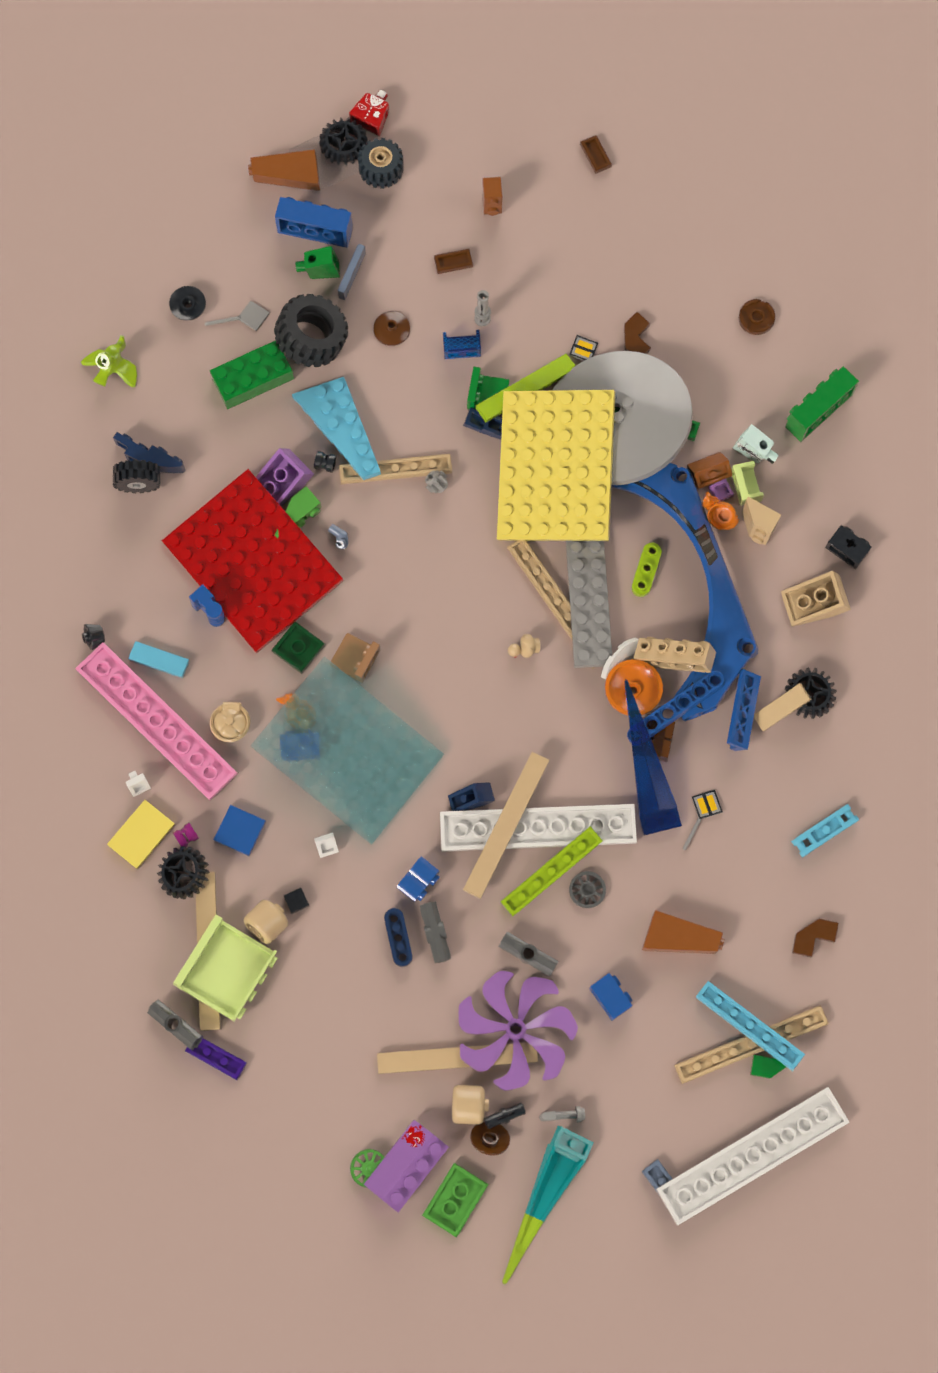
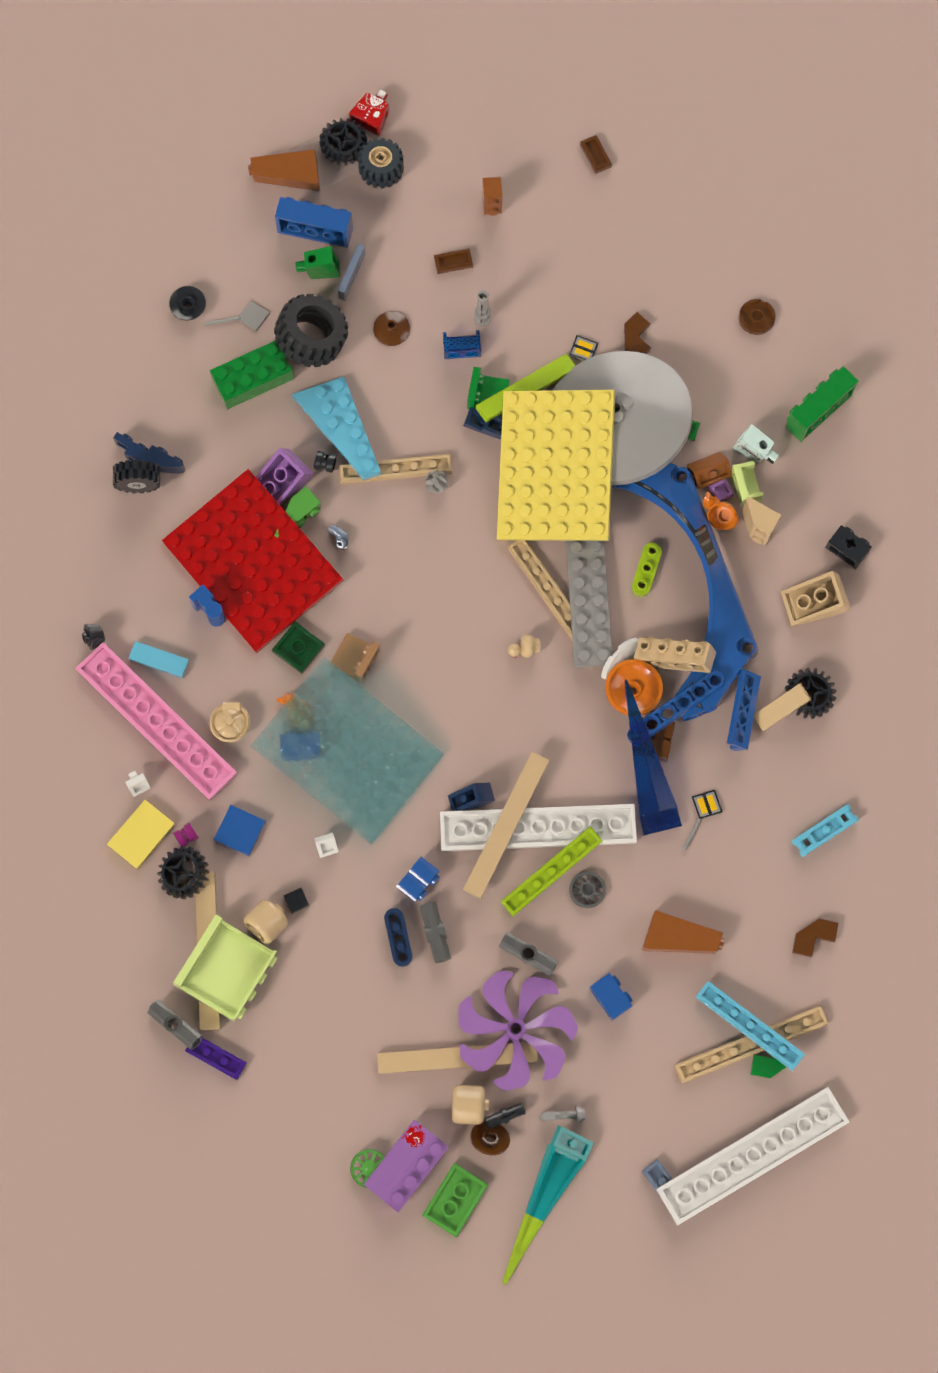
(111, 362): lime animal -> none

